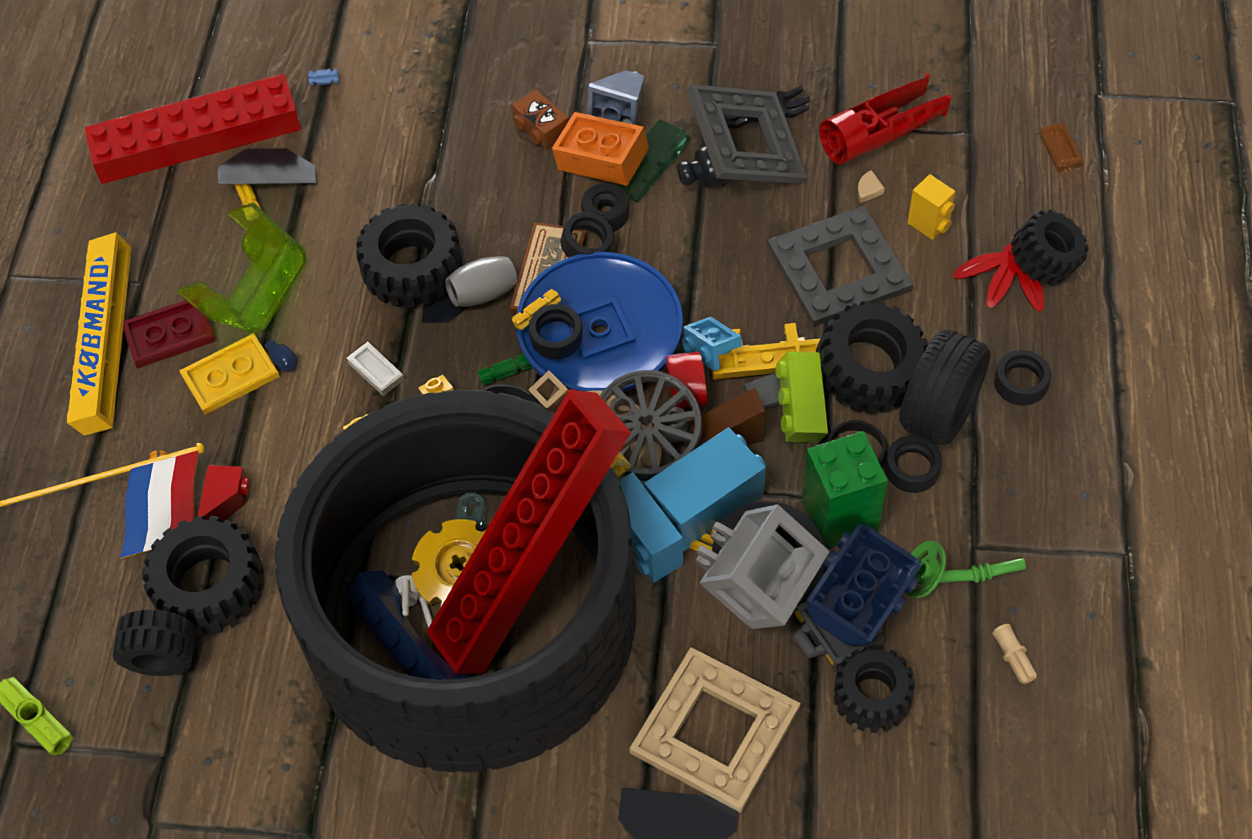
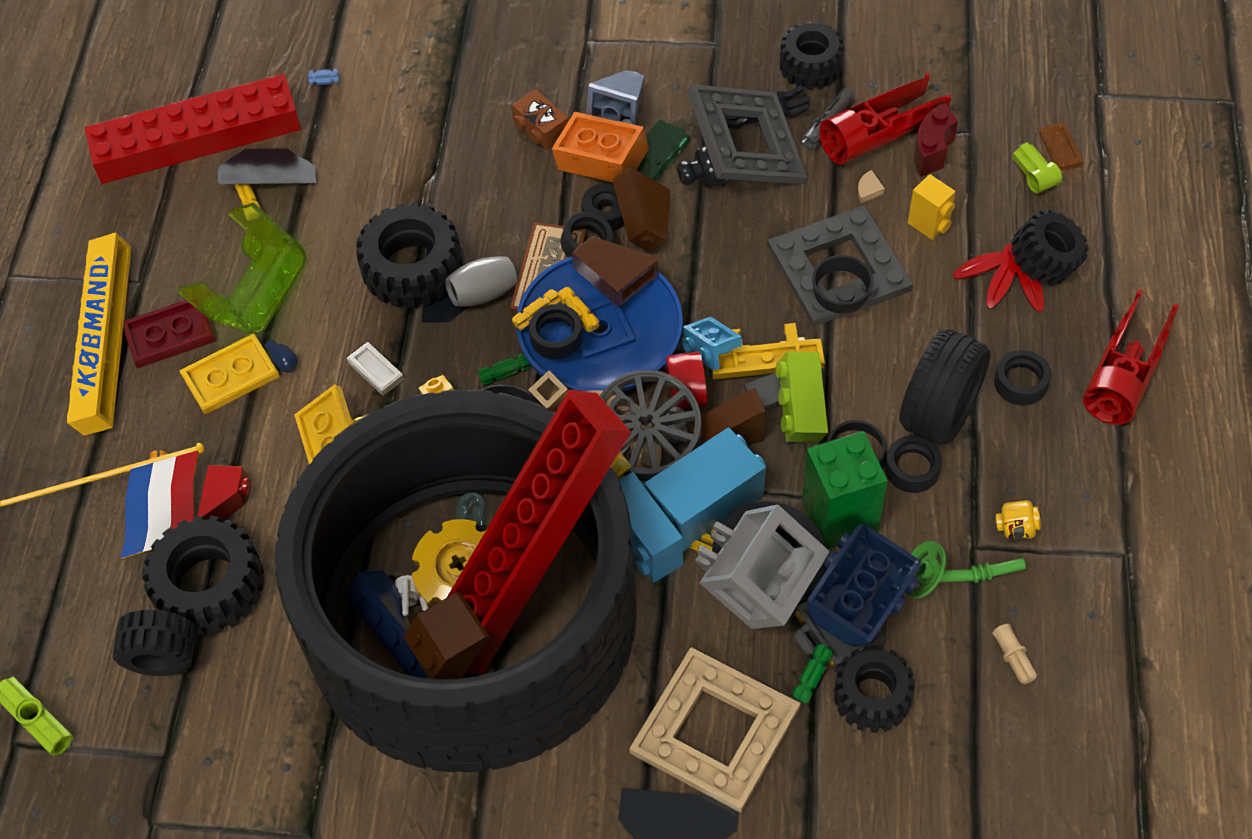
(322, 420): none -> yellow tile
(446, 638): none -> reddish brown slope
(589, 321): none -> yellow axle
(614, 268): none -> reddish brown slope
(643, 208): none -> reddish brown slope
(811, 55): none -> black tyre
(812, 673): none -> green axle
(838, 105): none -> dark grey pin
(842, 263): none -> black tyre
(880, 327): black tyre -> none
(933, 137): none -> dark red brick
(1019, 520): none -> yellow head
(1038, 172): none -> lime piece
(1118, 379): none -> red piece

